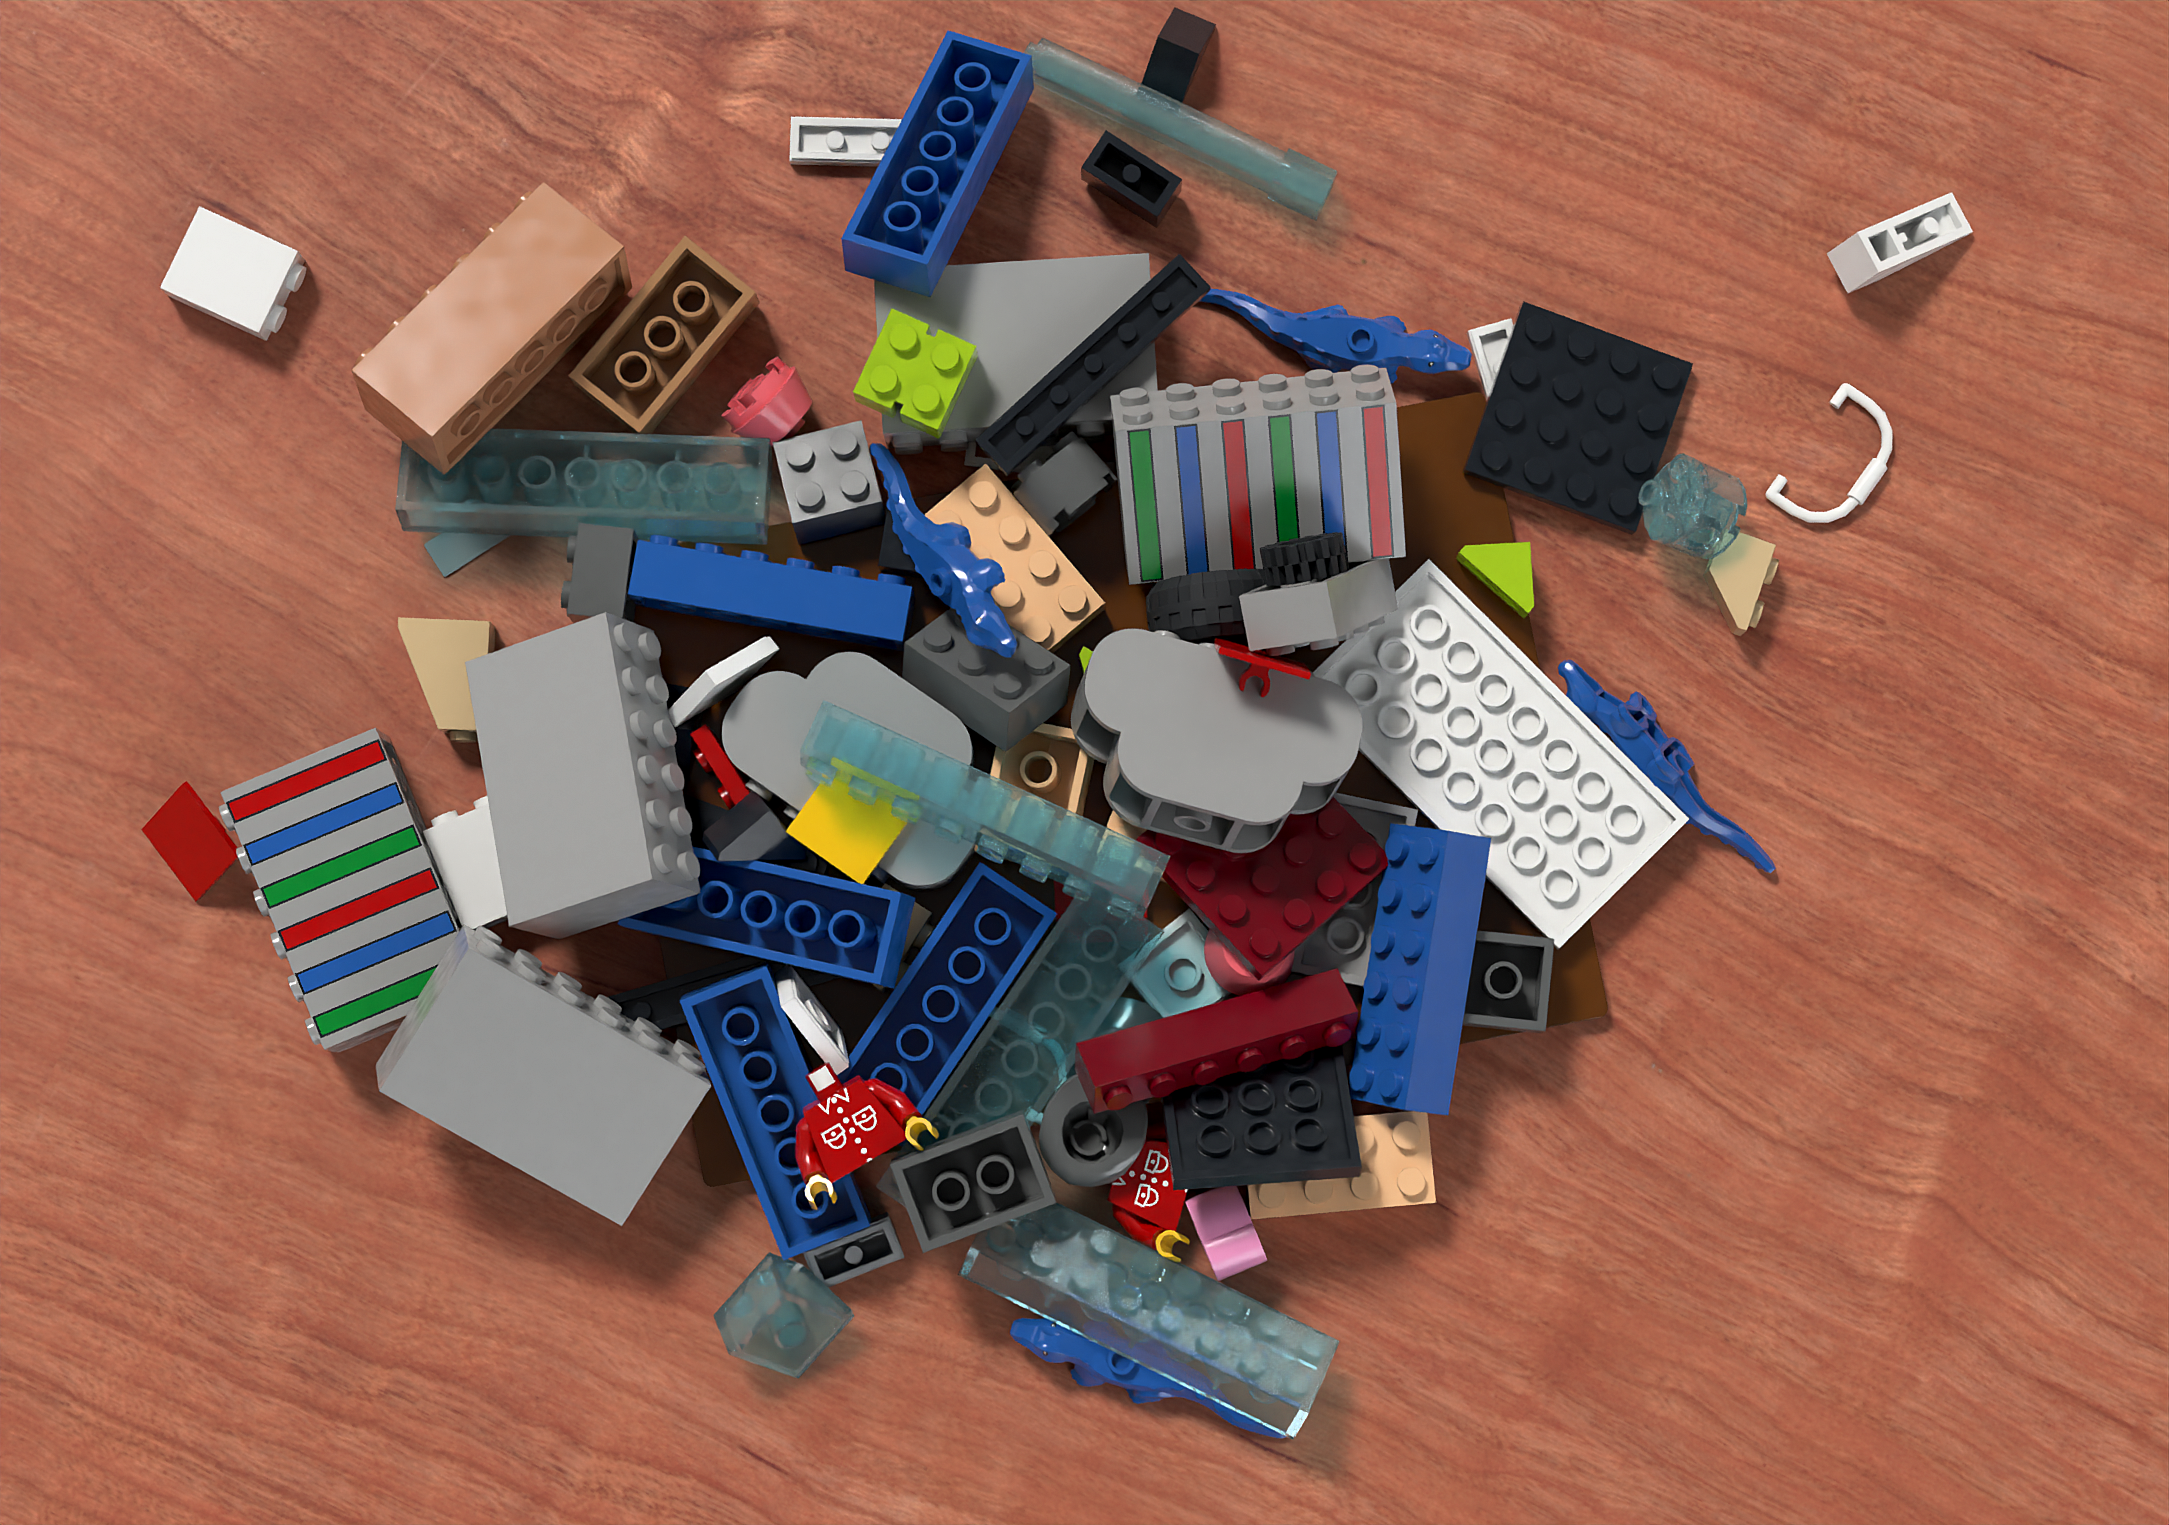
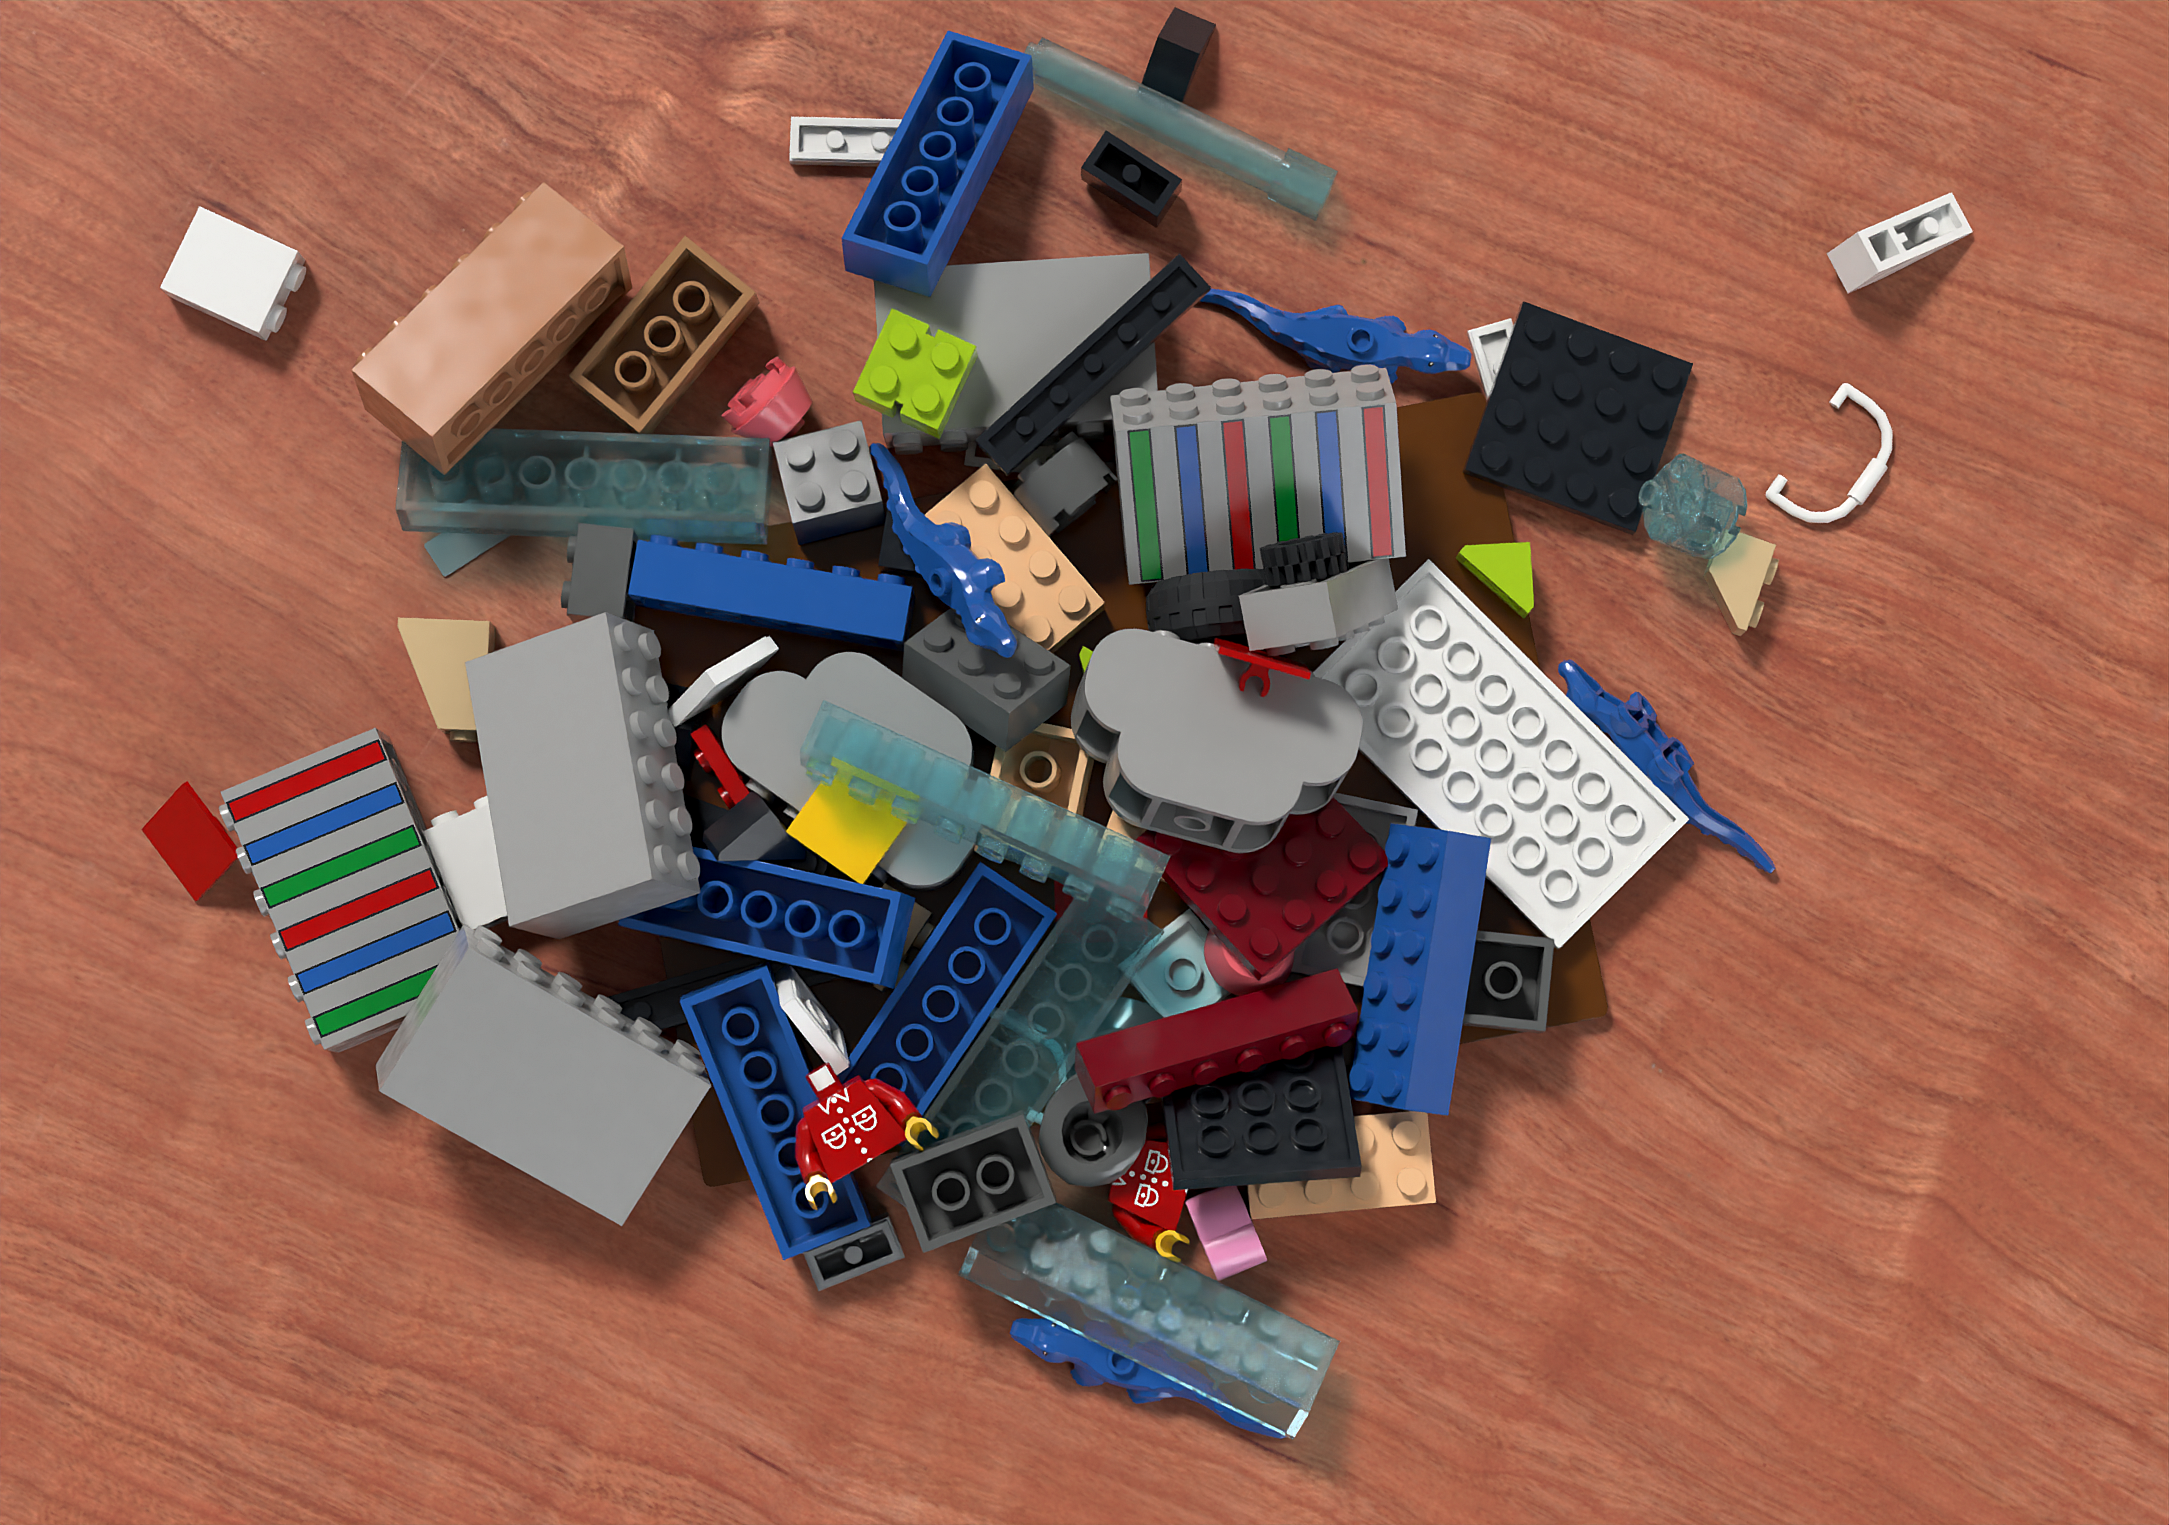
(781, 1317): clear light blue slope -> none

